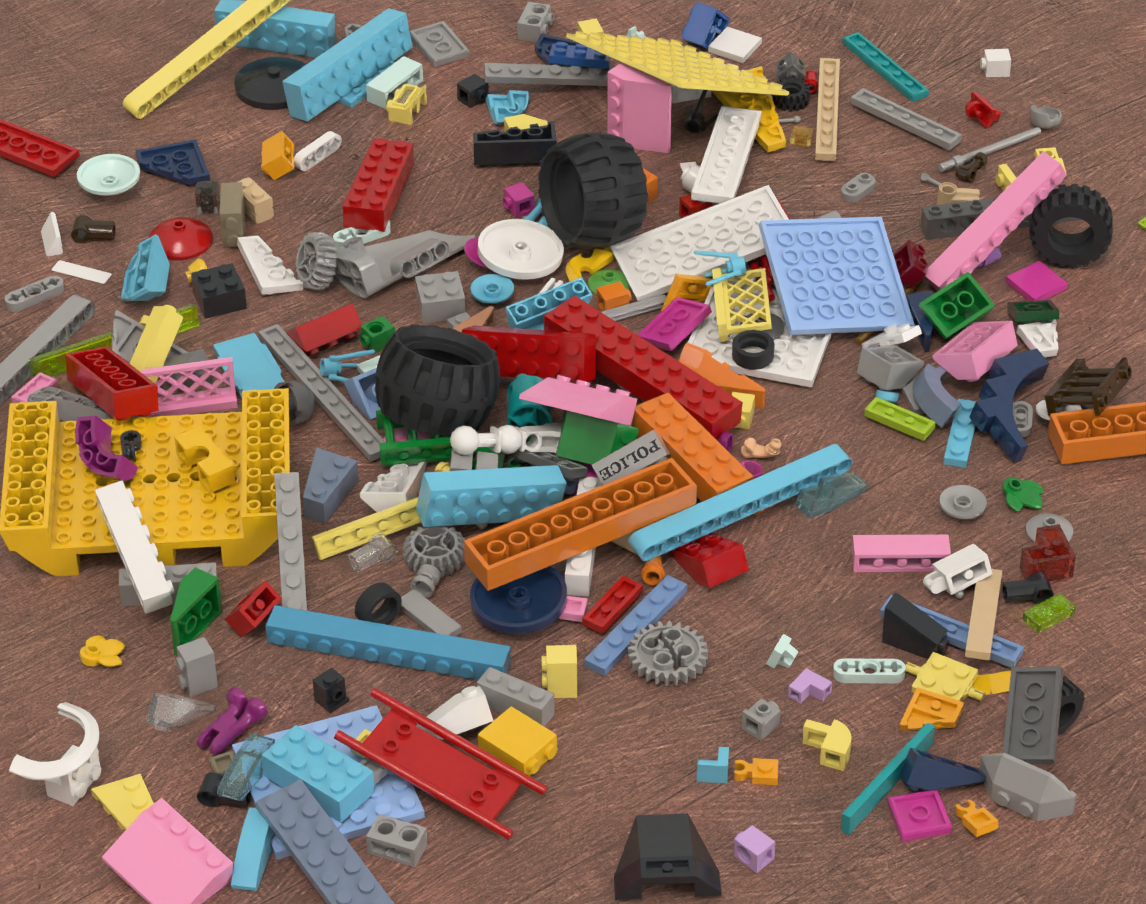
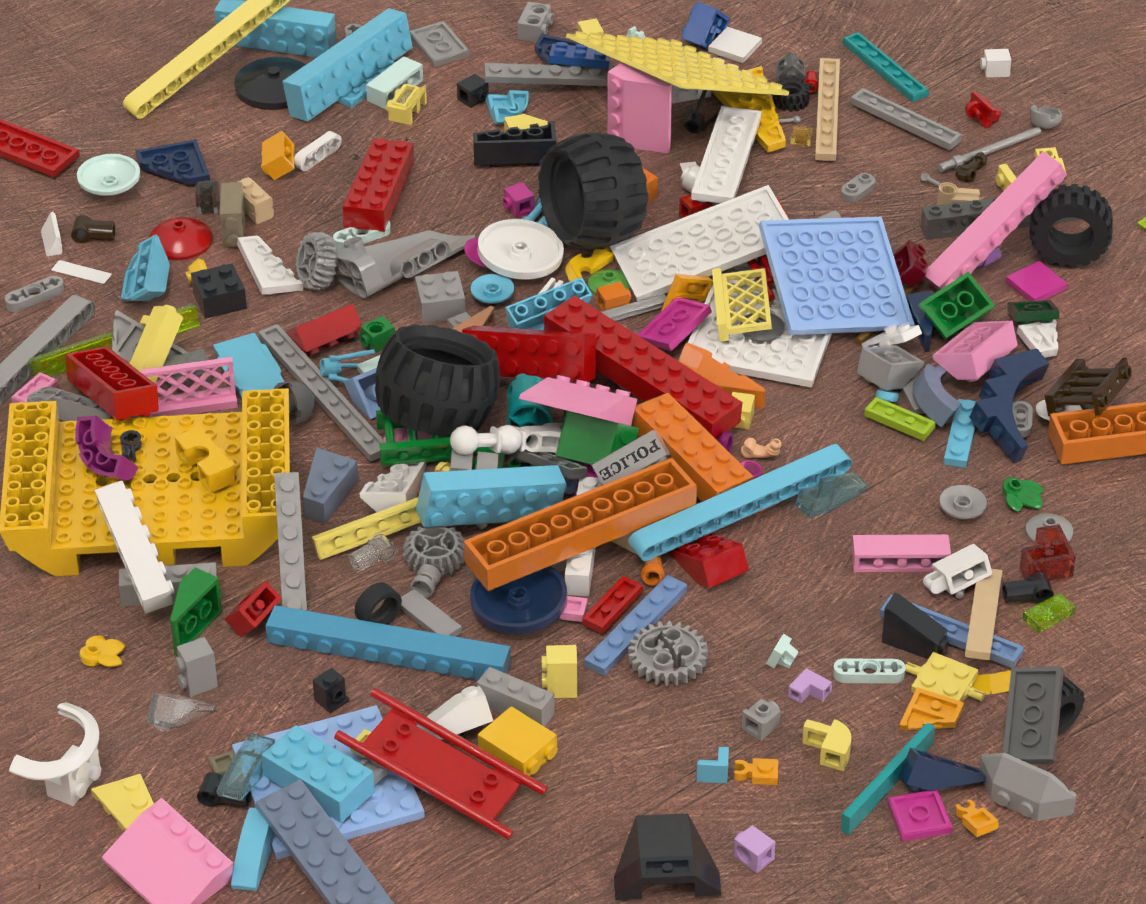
(227, 727): magenta piece -> none
(396, 840): light grey brick -> none
(733, 267): medium azure plant -> none
(753, 338): black tyre -> none

